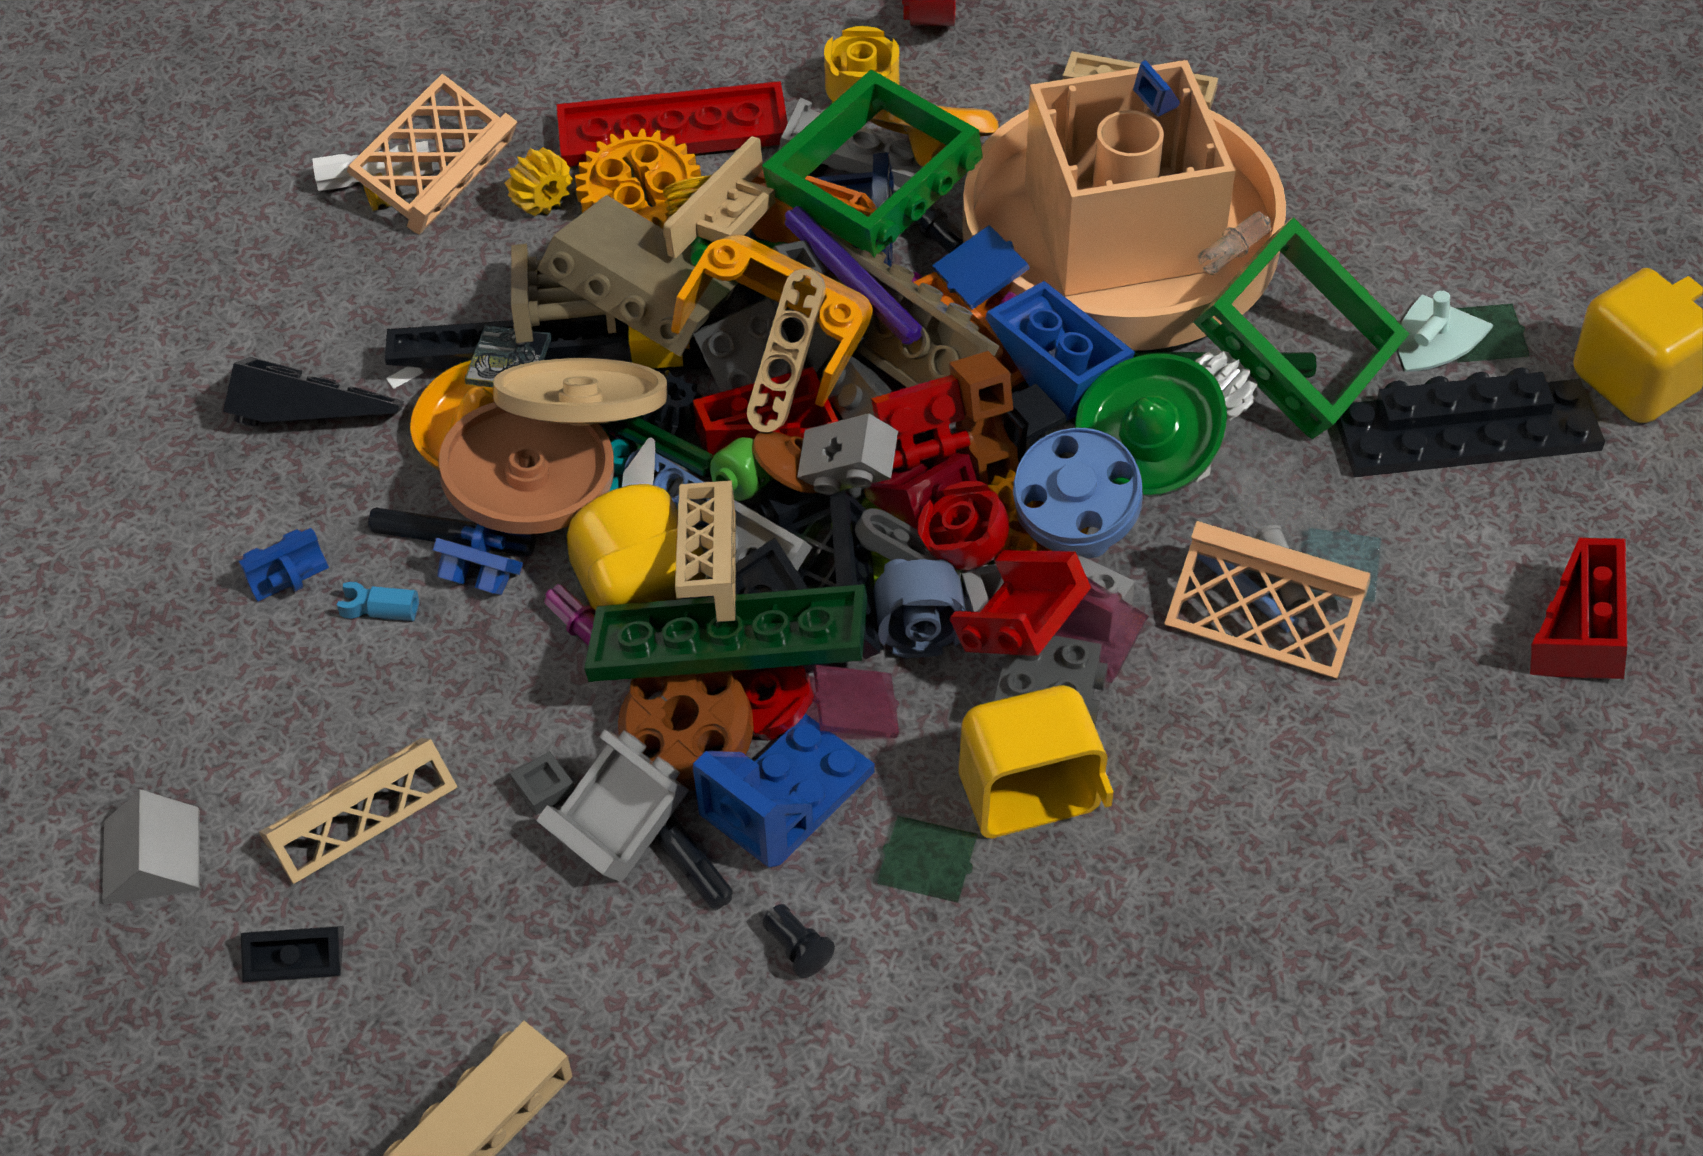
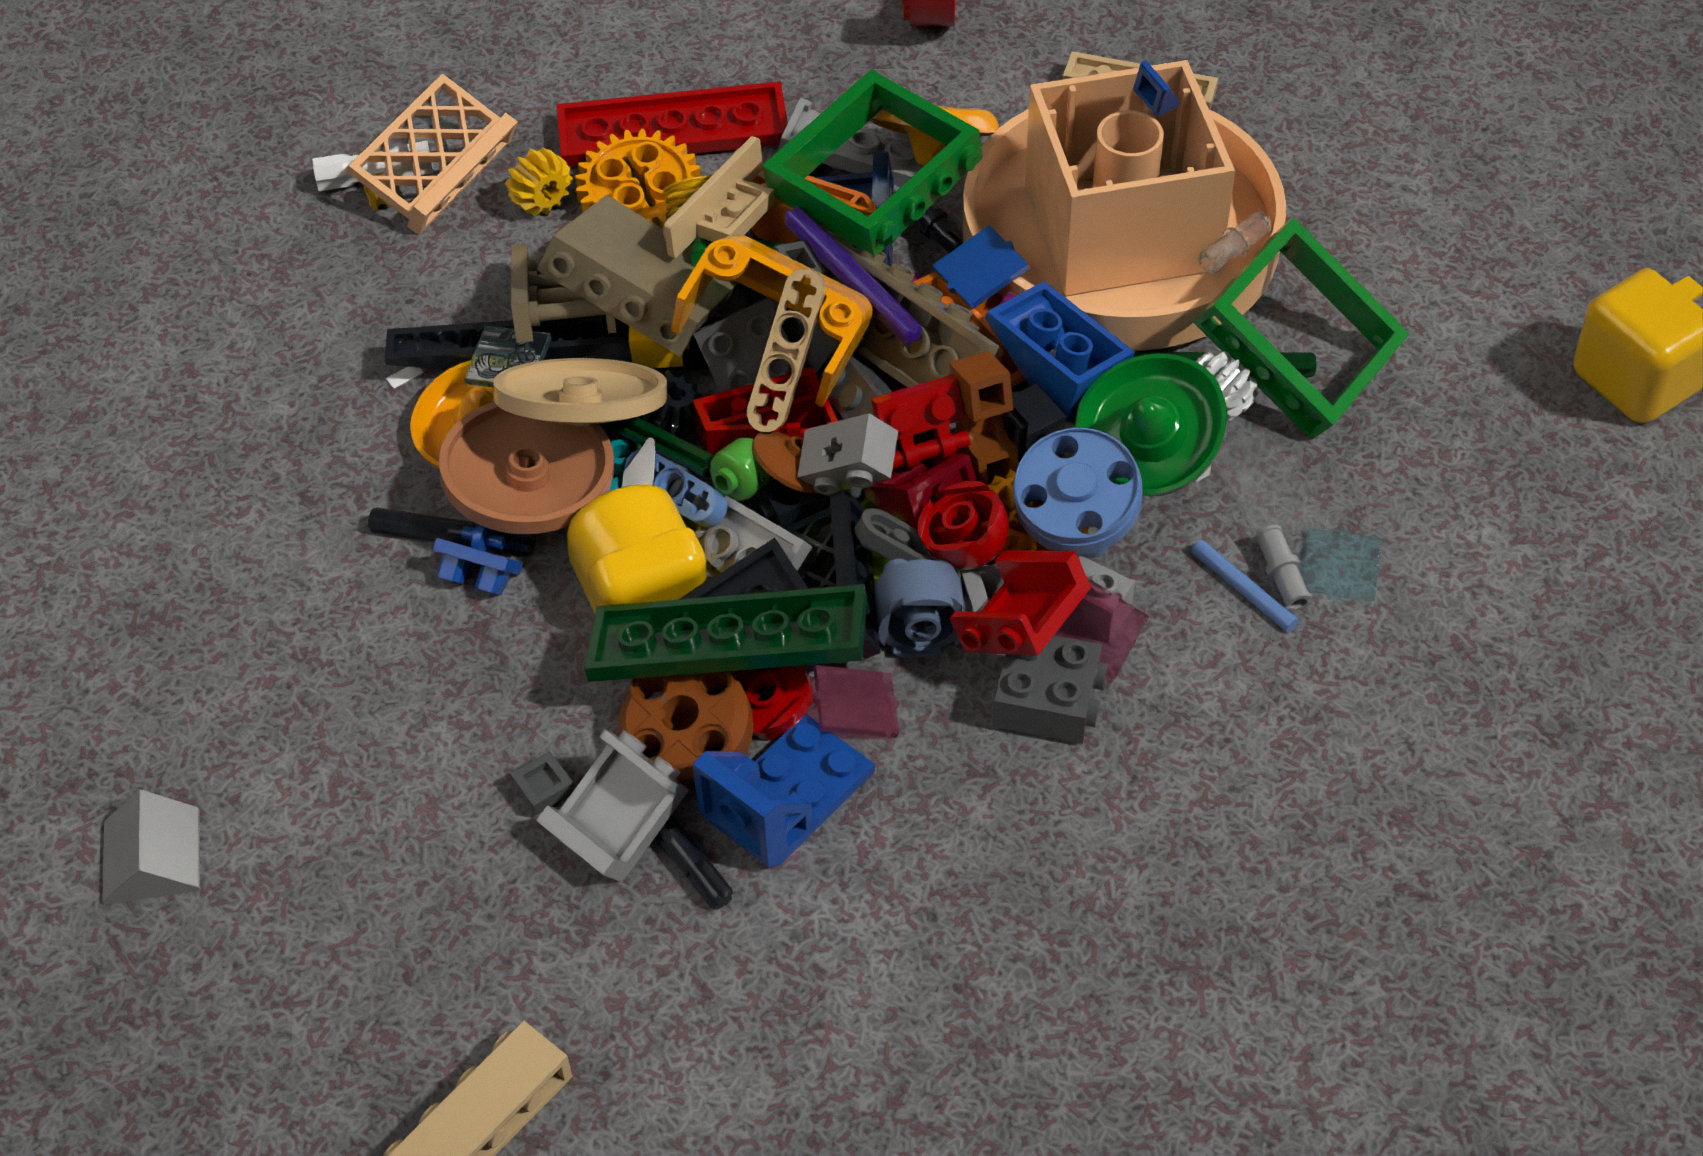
(275, 393): black wedge -> none
(283, 564): blue hips -> none
(292, 953): black slope -> none
(350, 793): tan fence -> none
(378, 602): dark azure bar -> none
(571, 611): magenta axle -> none
(717, 537): tan fence -> none
(802, 944): black pin -> none
(856, 54): yellow brick -> none
(927, 859): clear green piece -> none
(1032, 761): yellow piece -> none
(1276, 562): light nougat fence -> none
(1438, 333): light aqua shield -> none
(1468, 423): black plate -> none
(1503, 340): clear green piece -> none
(1588, 616): red wedge -> none

